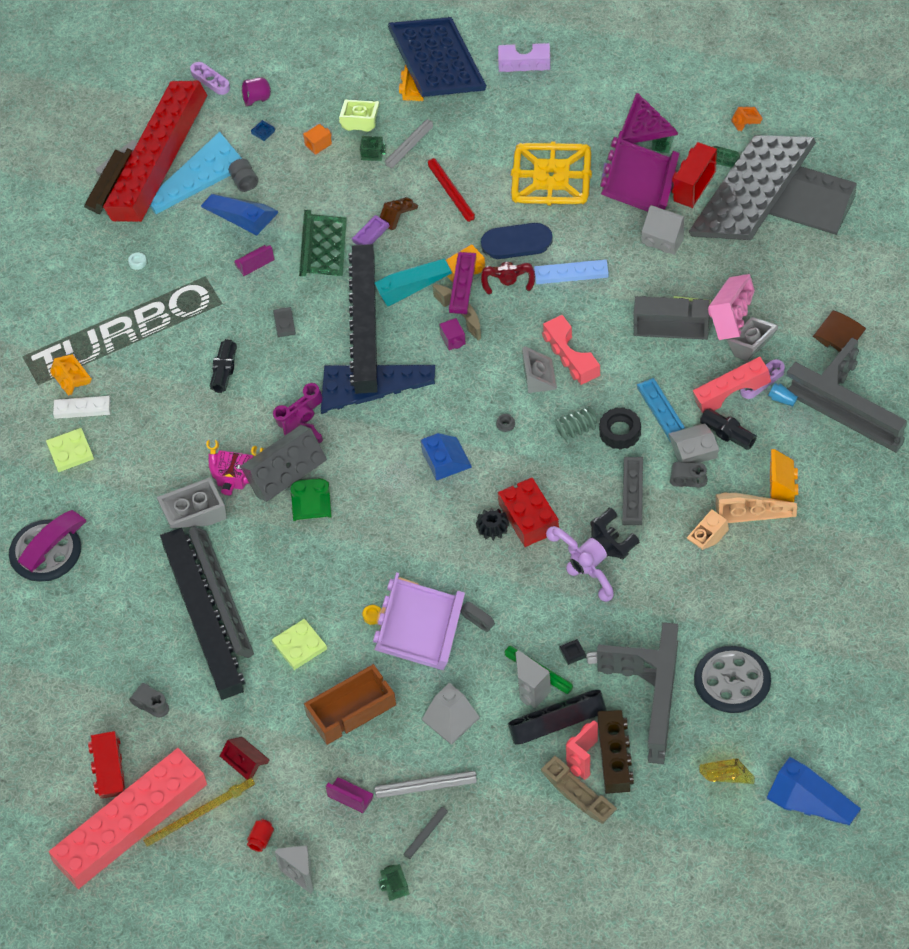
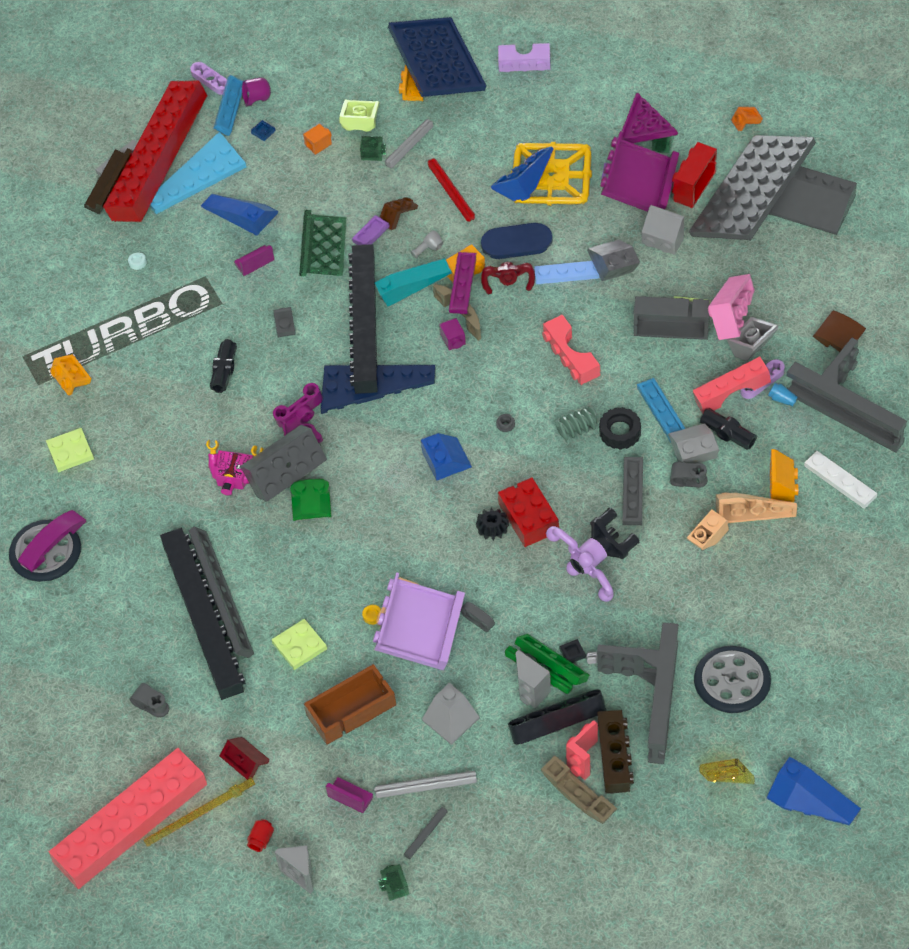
(82, 407): white plate -> none
(107, 764): red wedge -> none
(193, 505): light grey slope -> none
(228, 105): none -> dark azure tile
(243, 175): dark grey wheel -> none
(431, 241): none -> light grey bar
(524, 177): none -> blue wedge
(538, 371): light grey slope -> none
(552, 659): none -> green plate
(613, 259): none -> flat silver slope
(725, 155): clear green beam -> none
(840, 479): none -> white plate

